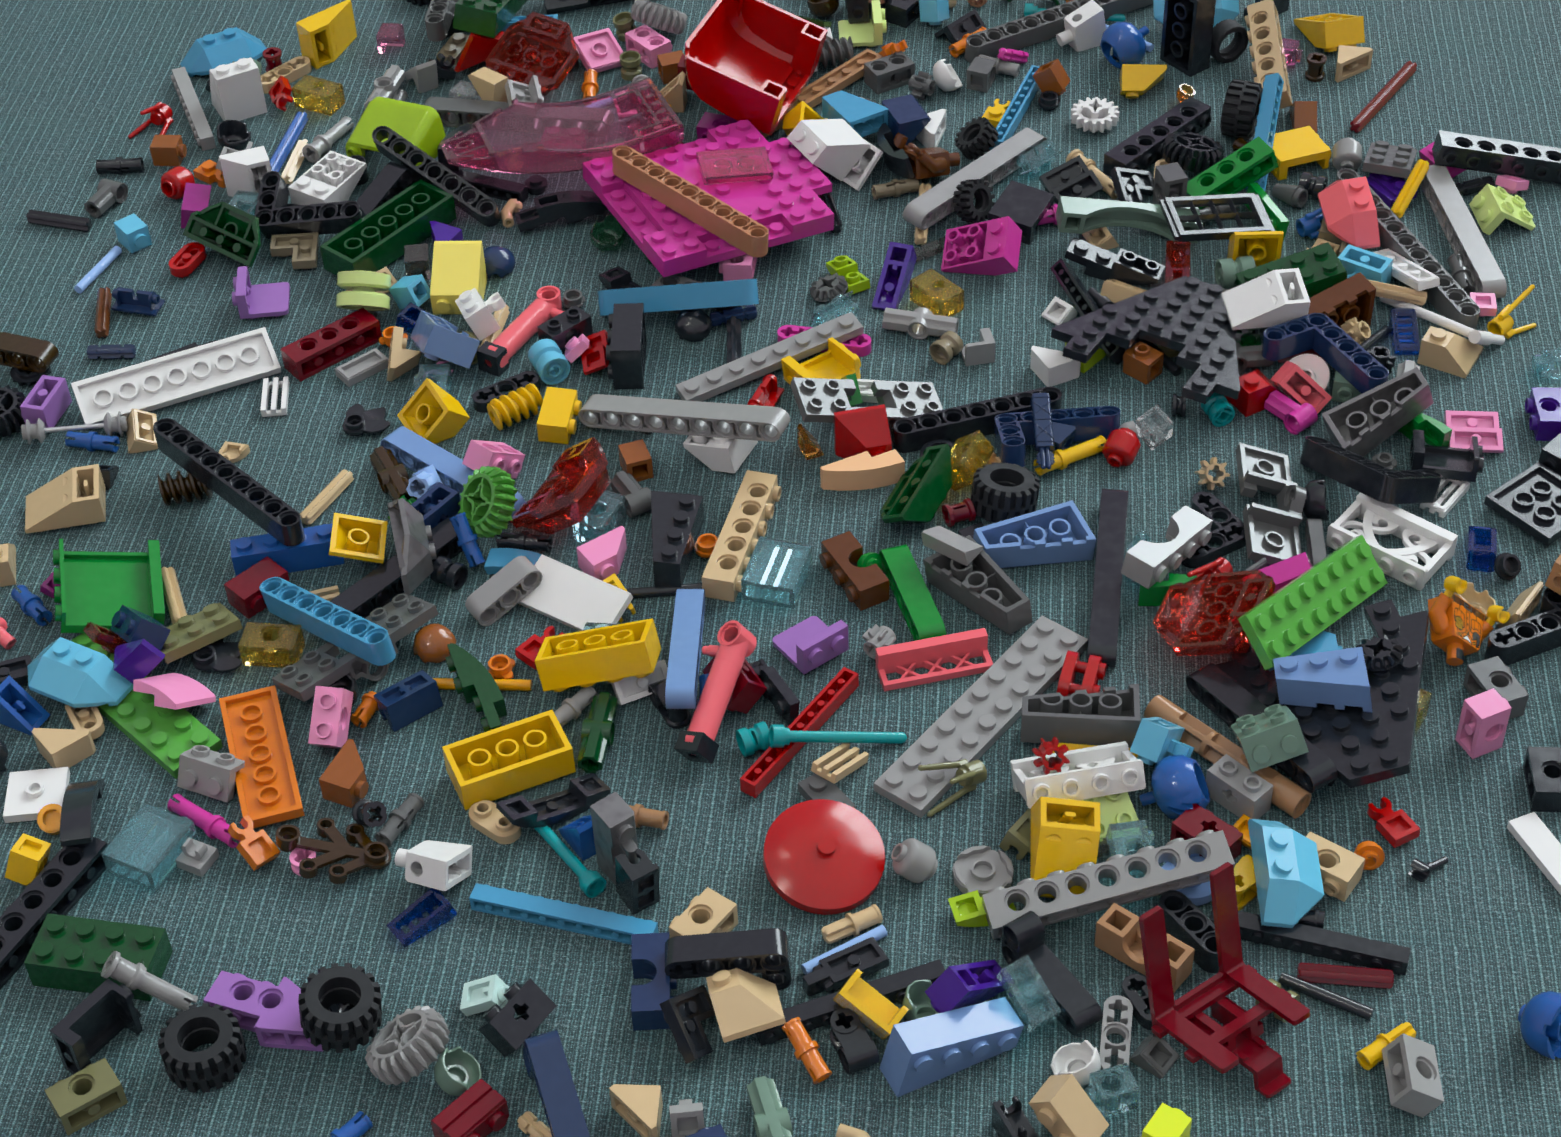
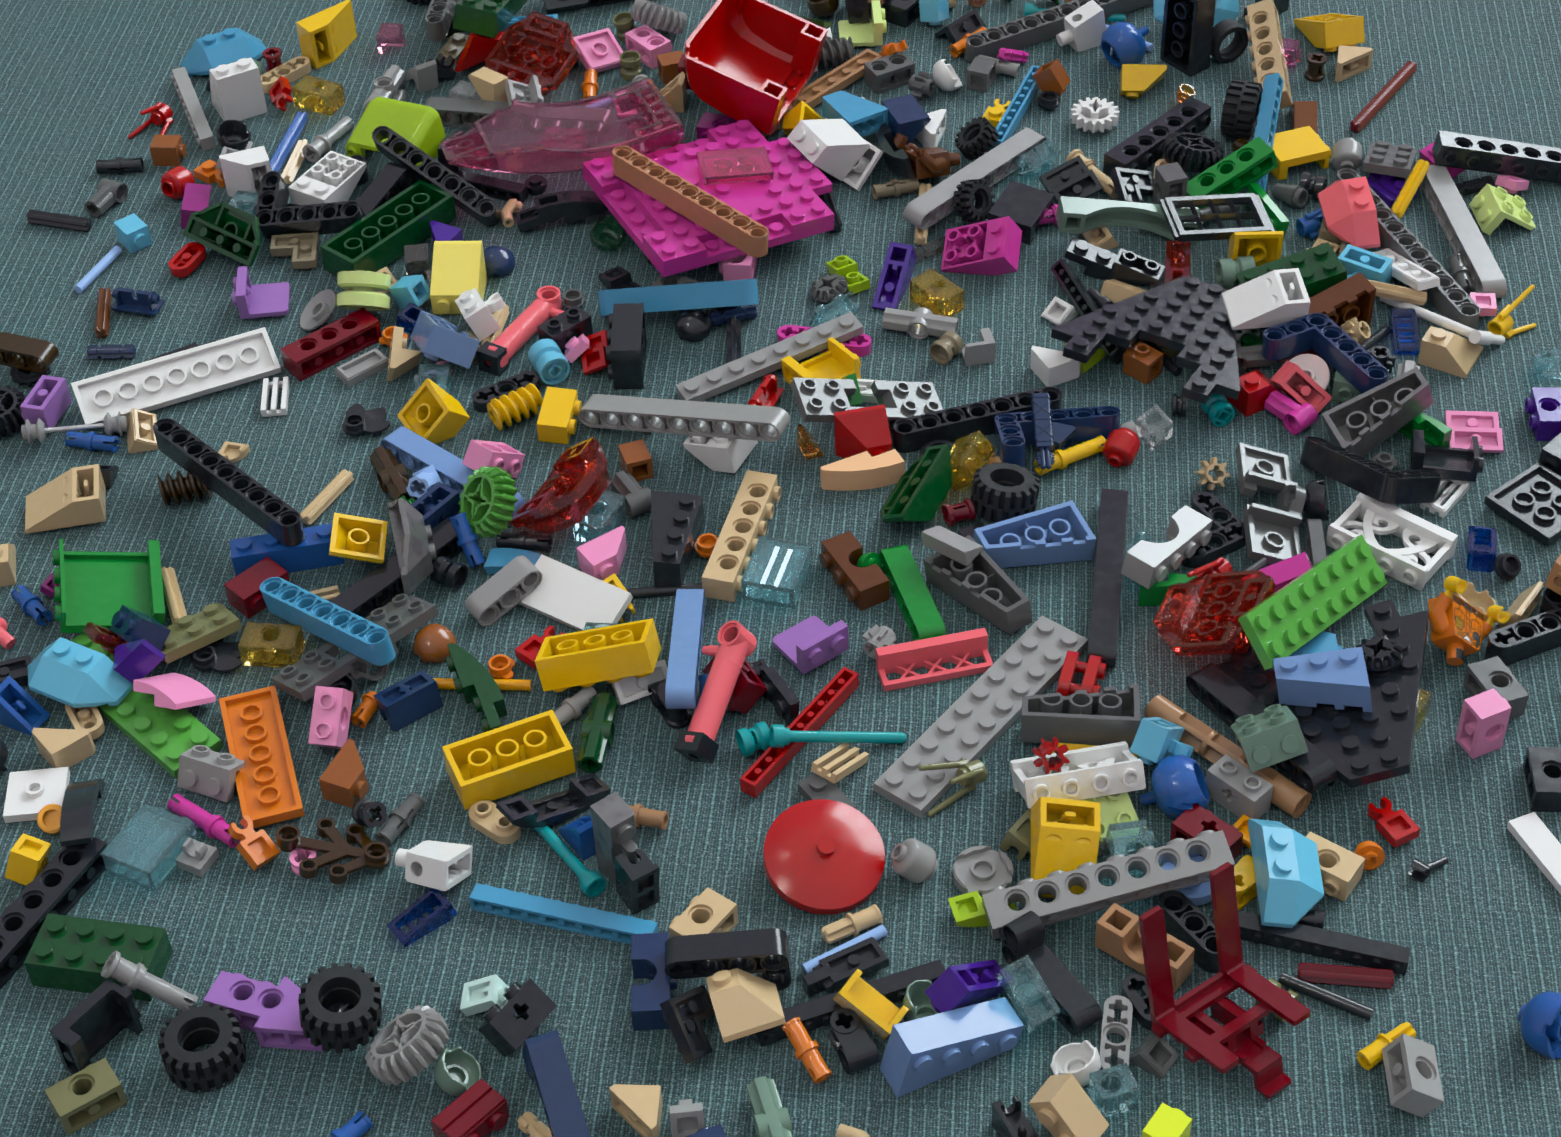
(318, 310): none -> light grey dish

